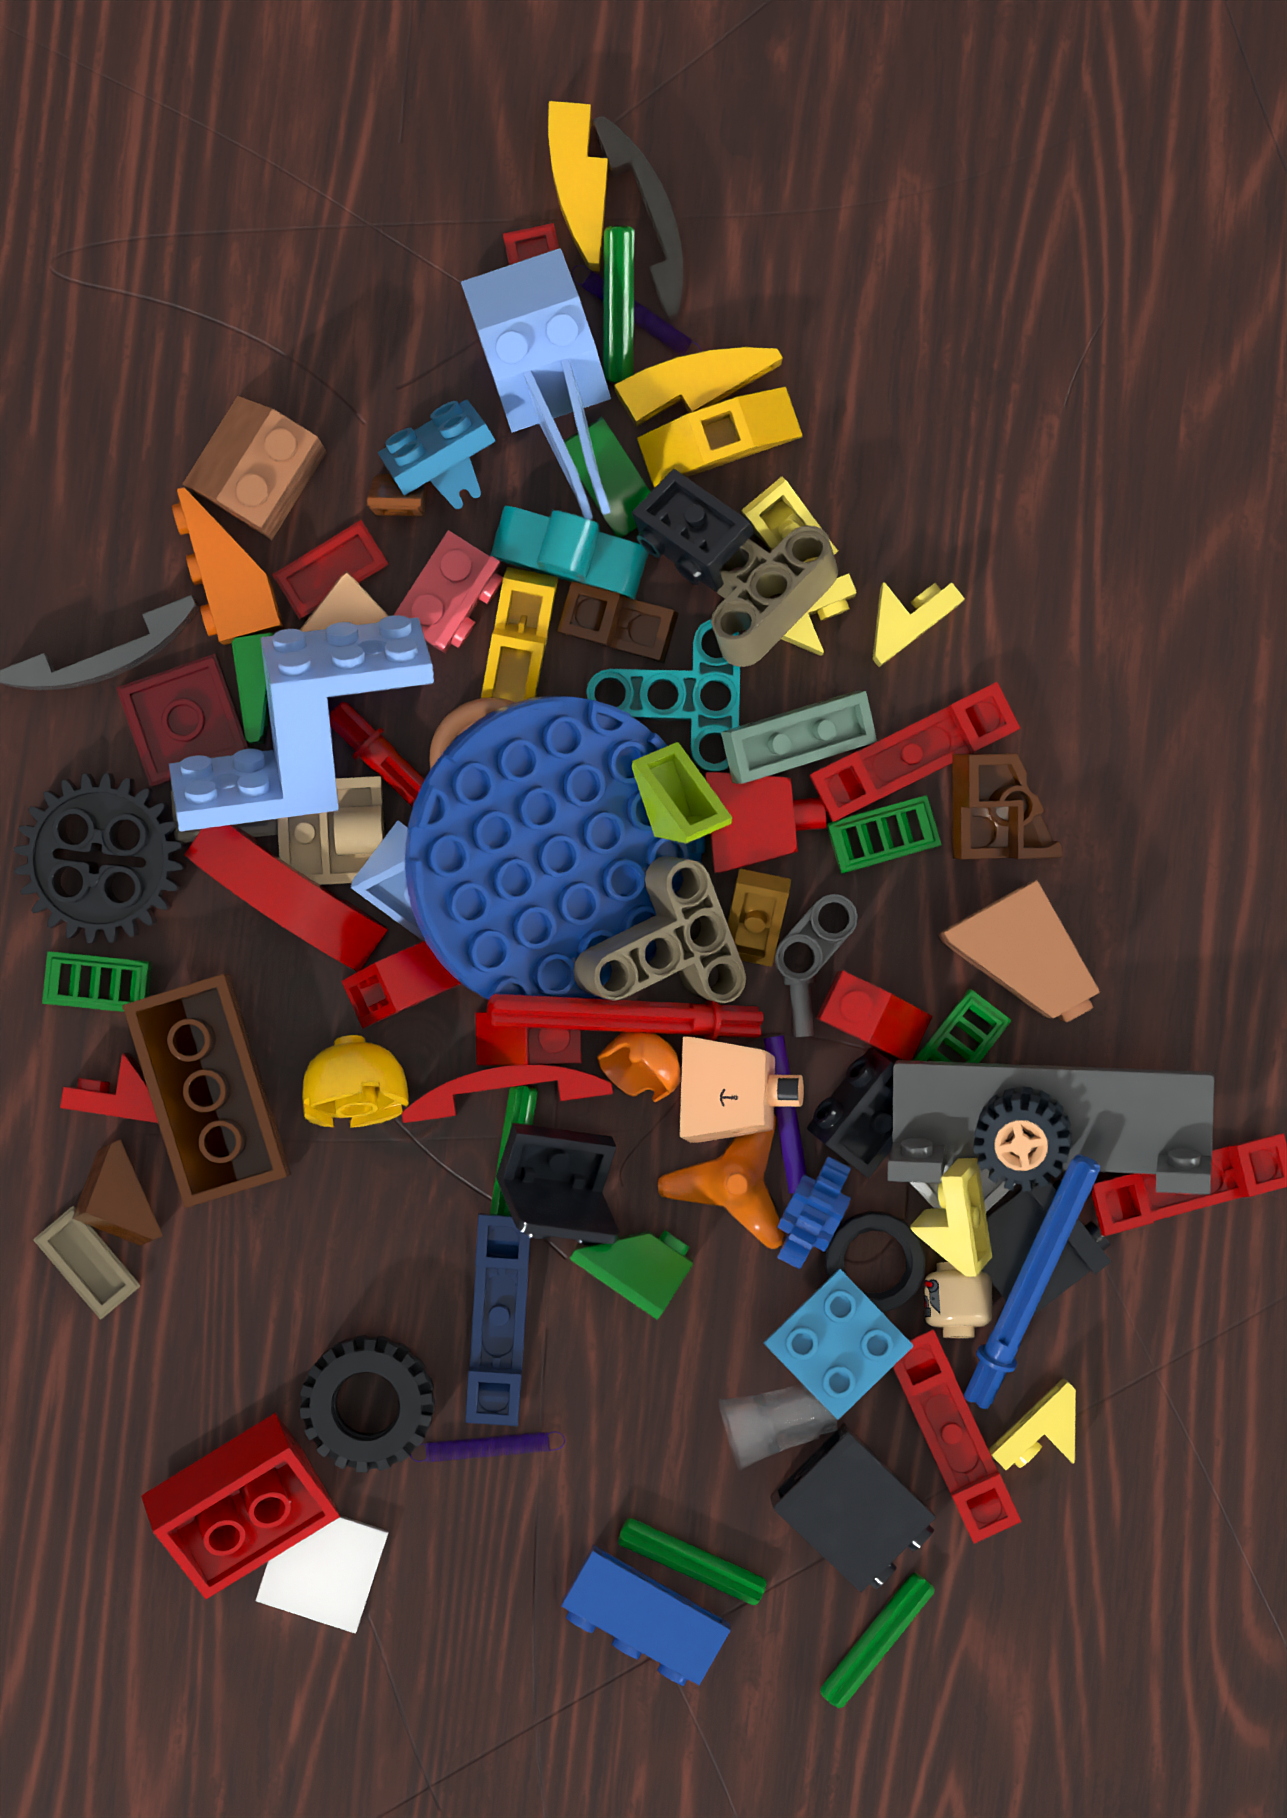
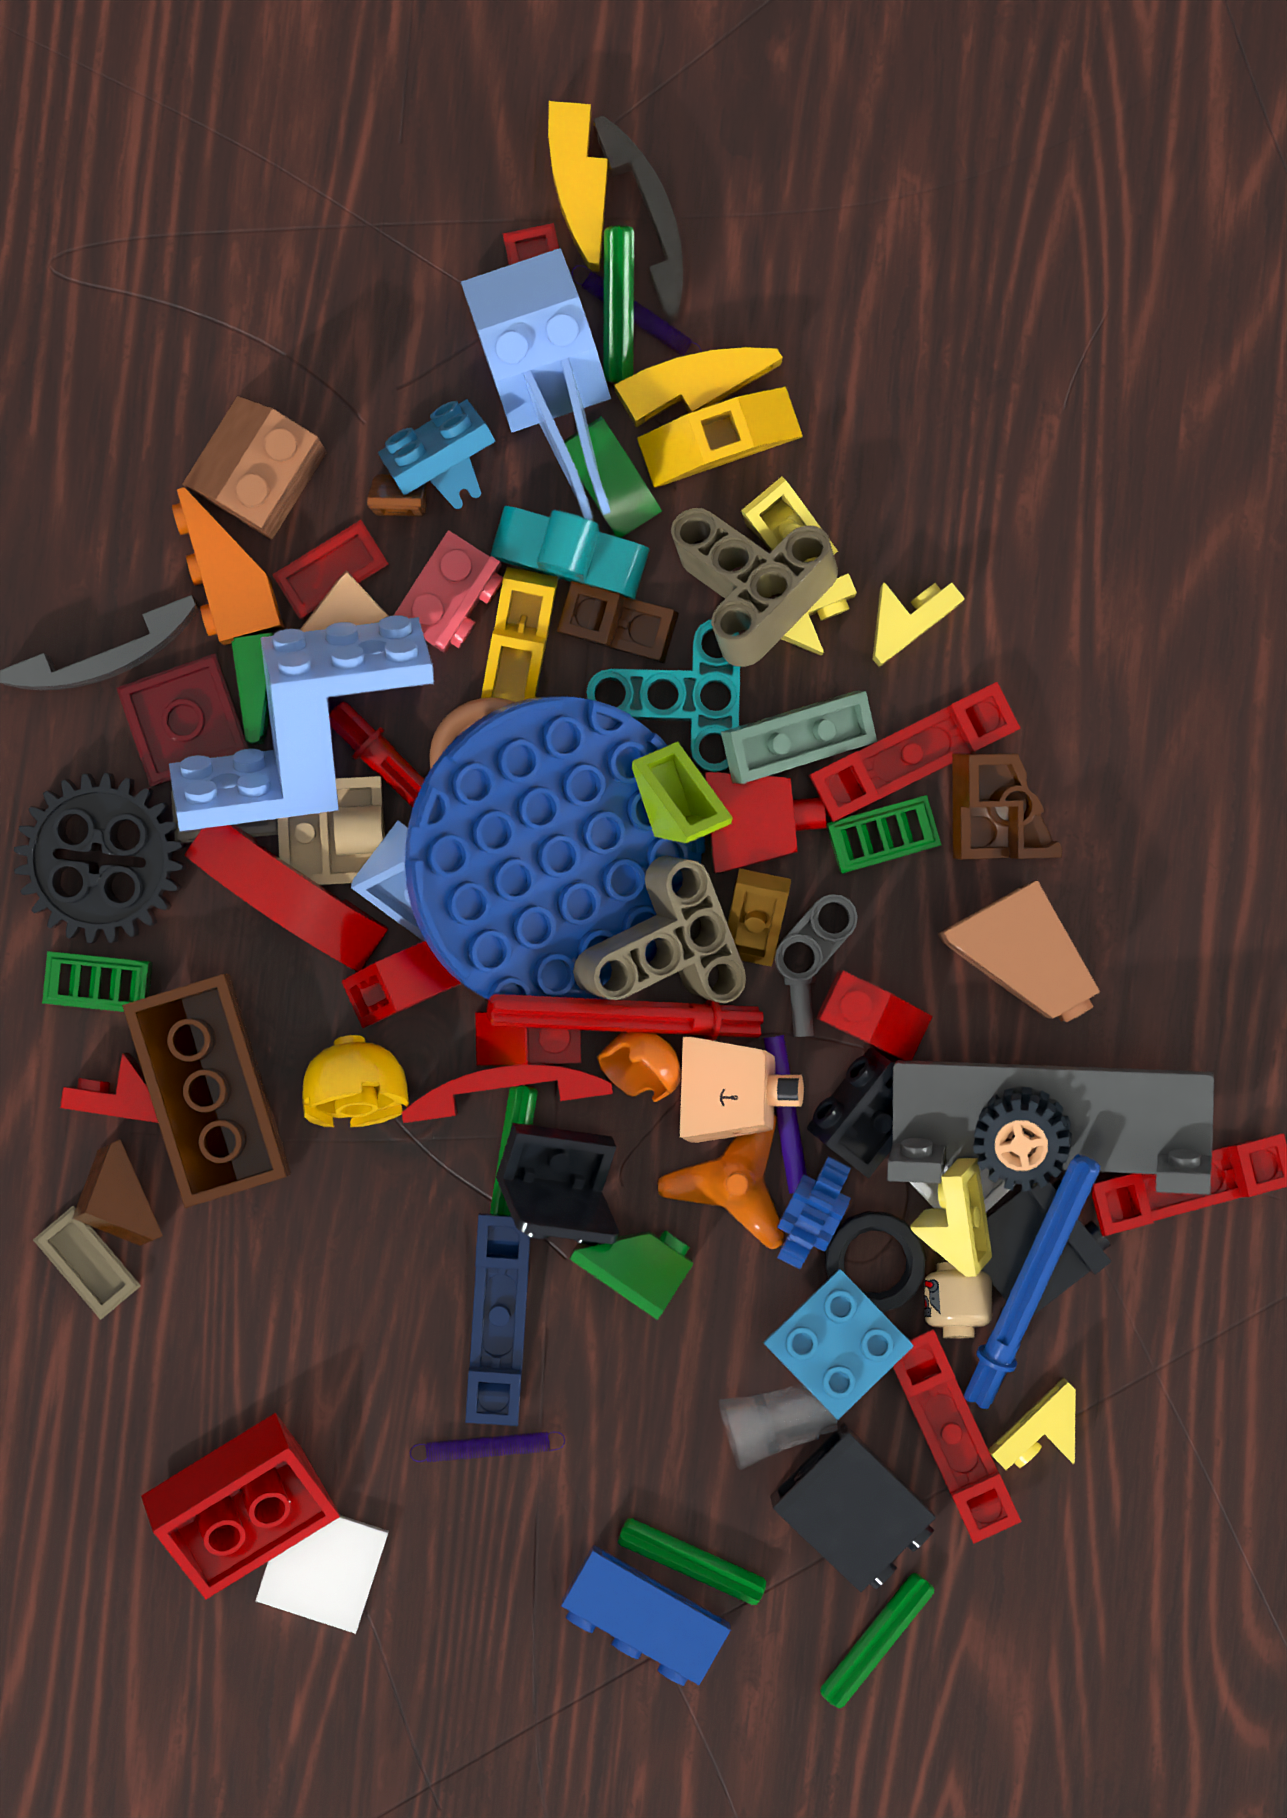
(335, 1436): black tyre -> none
(690, 529): black bracket -> none
(955, 1017): green slope -> none

